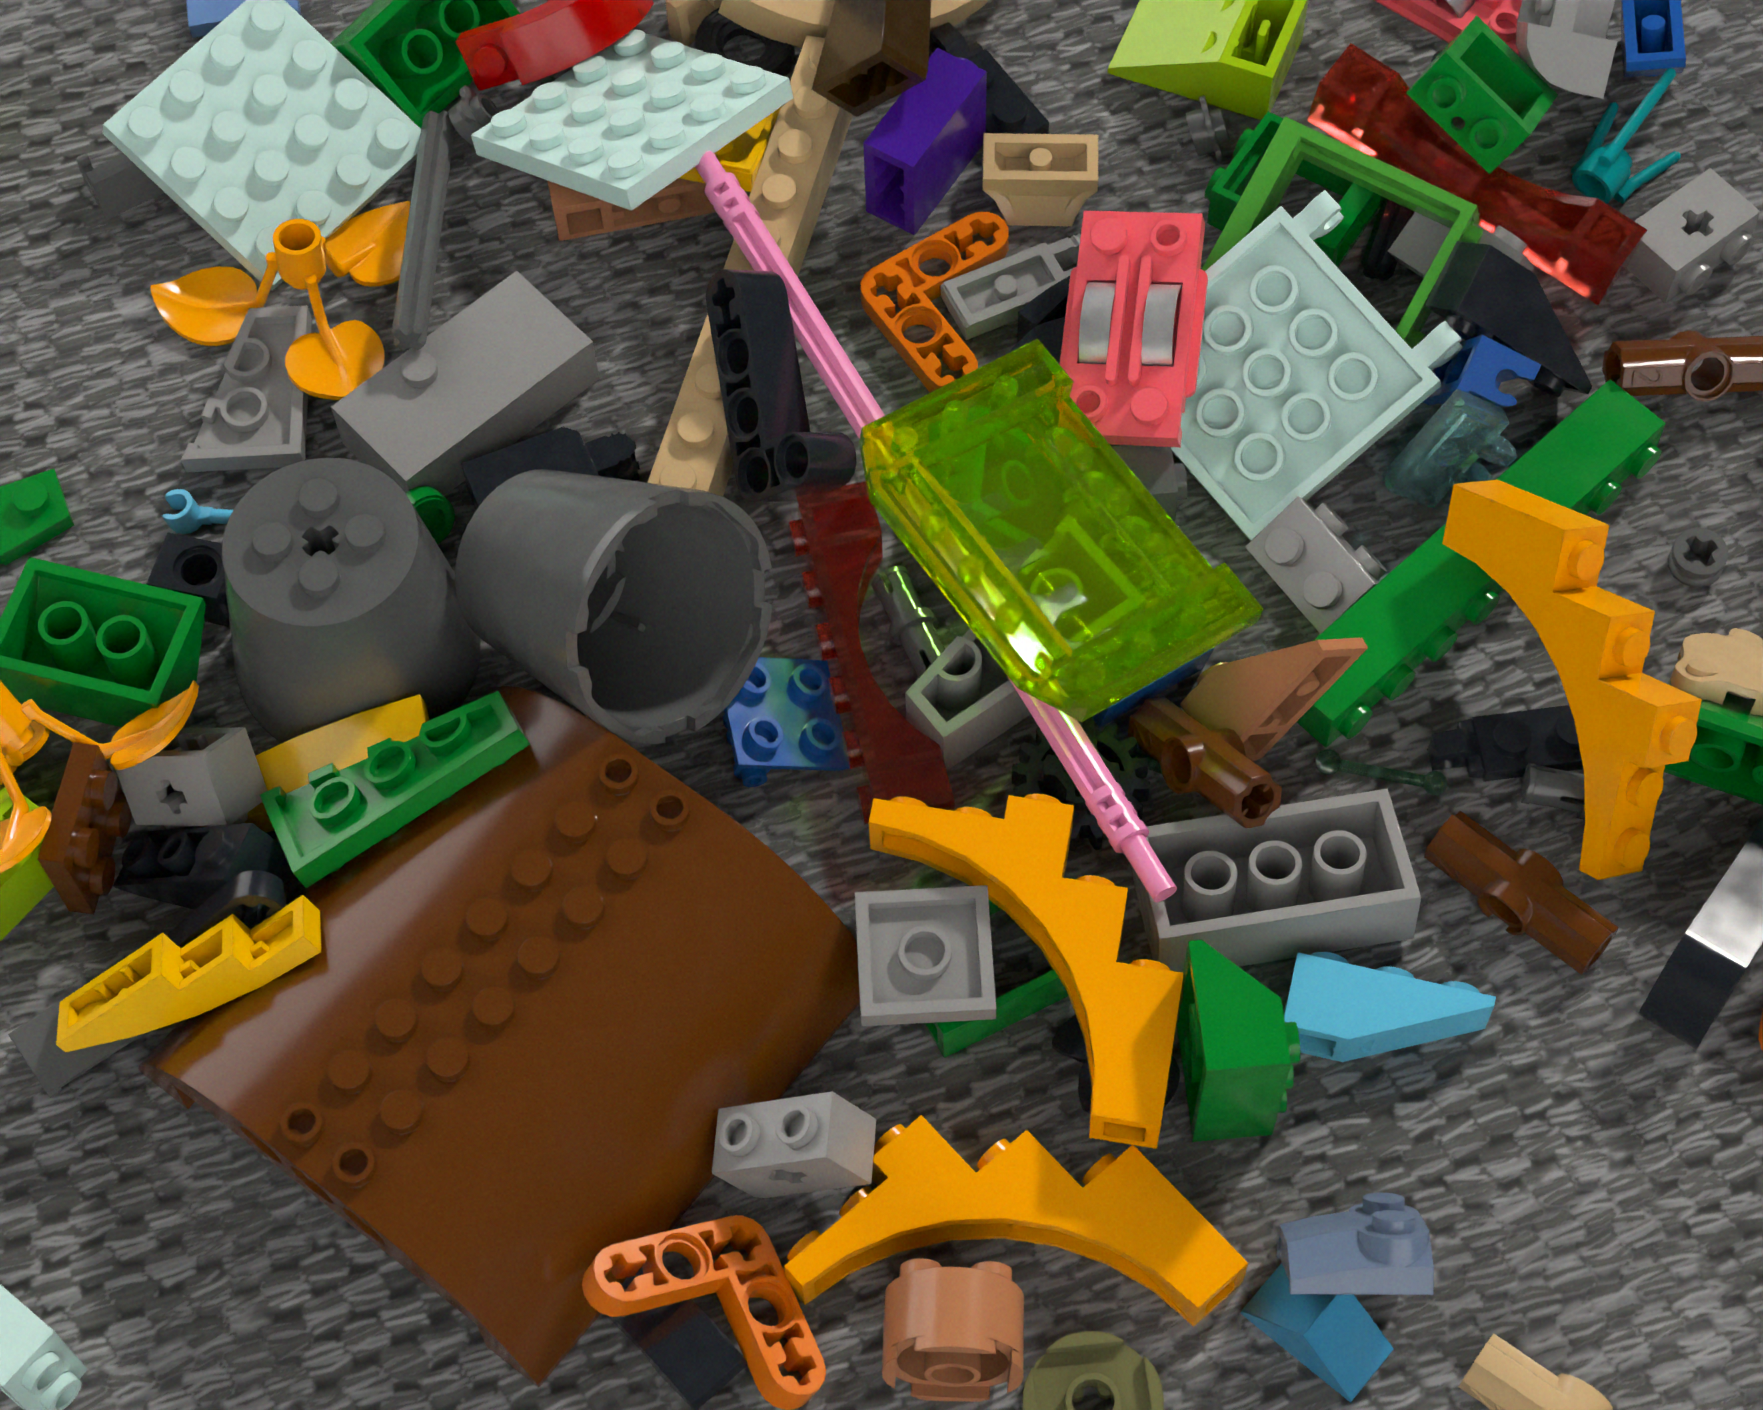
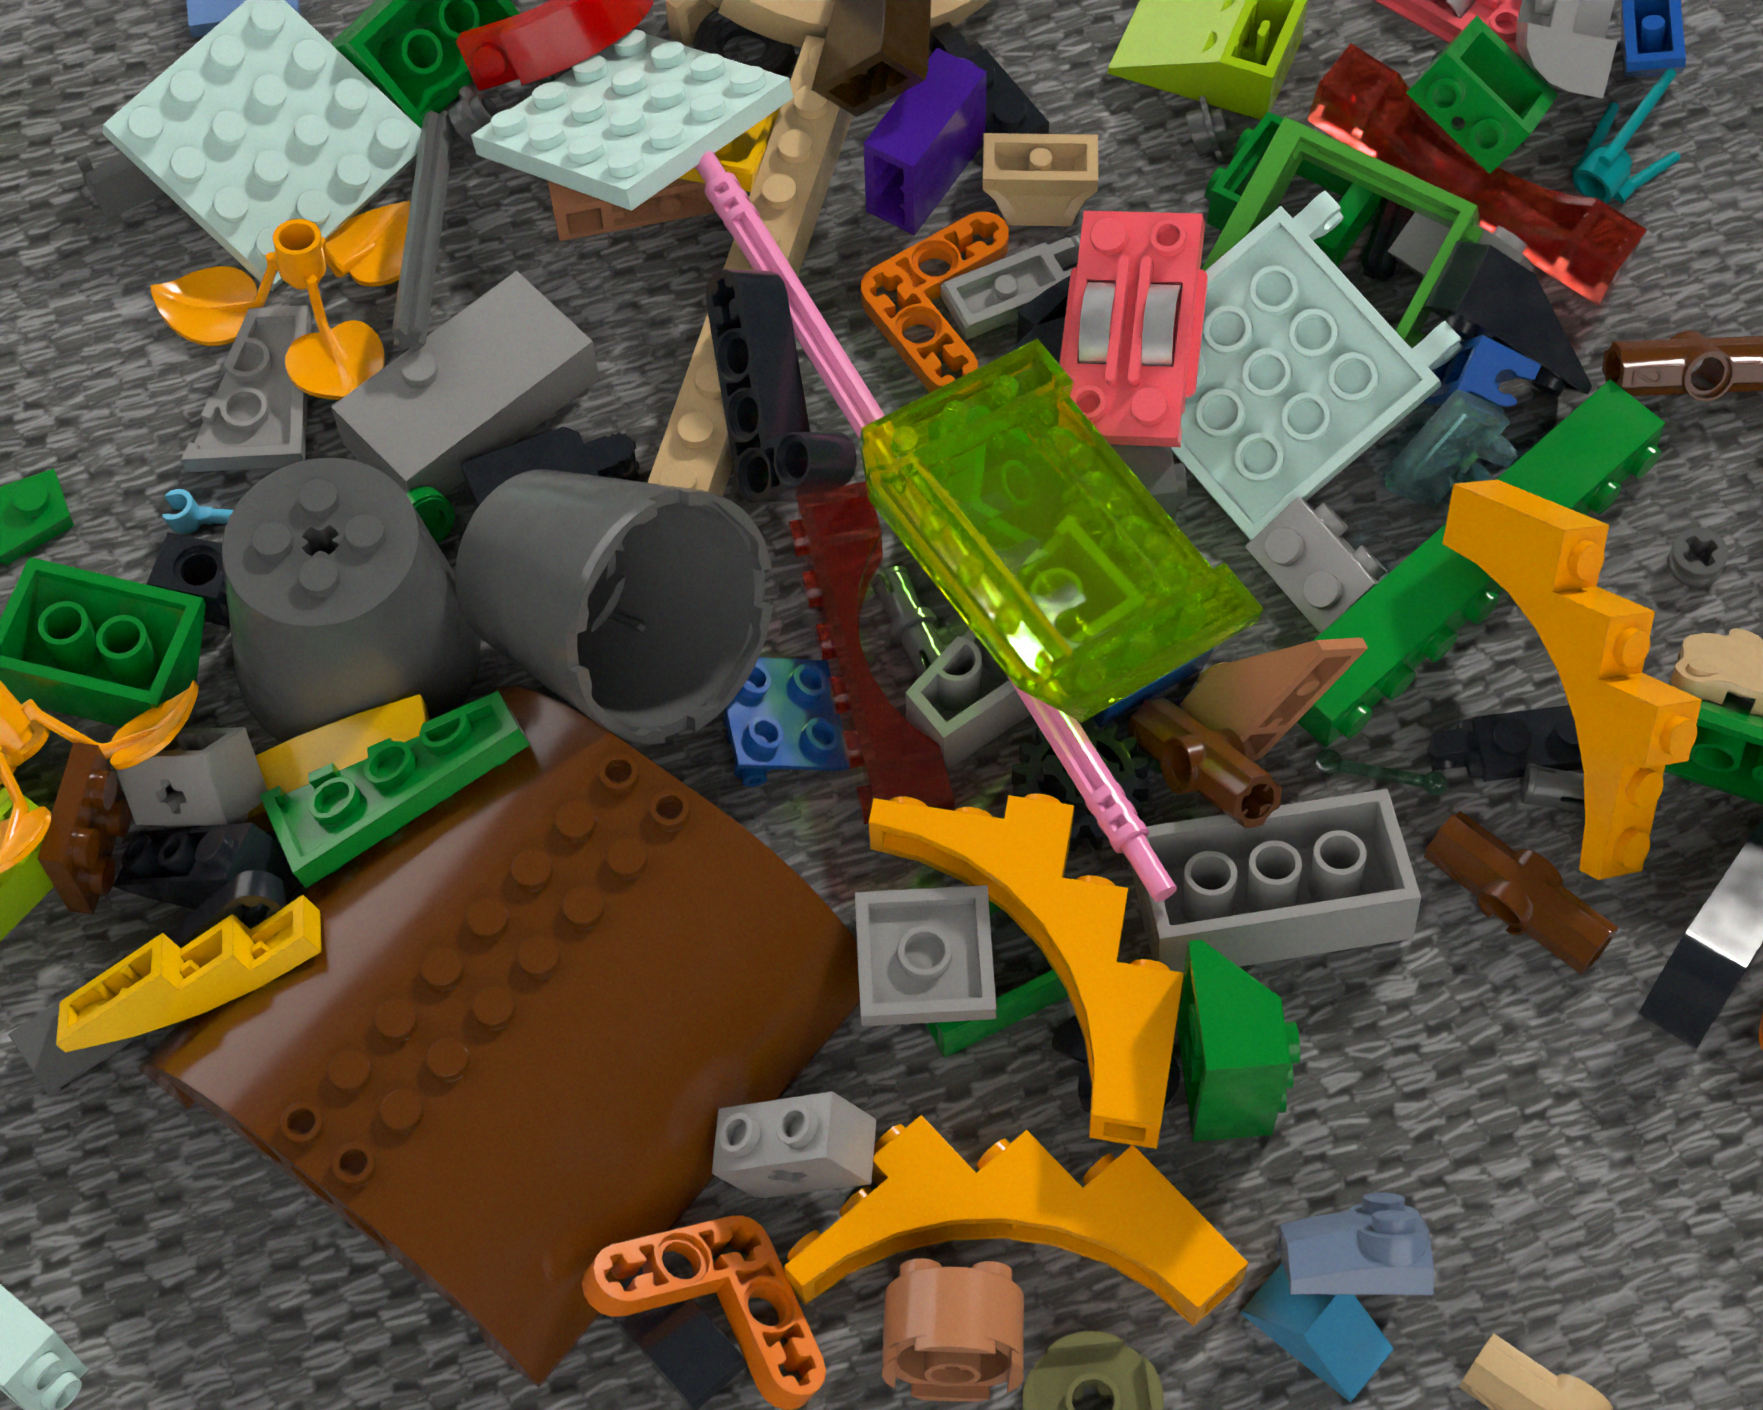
(1365, 1011): medium azure slope -> none
(1693, 235): light grey brick -> none

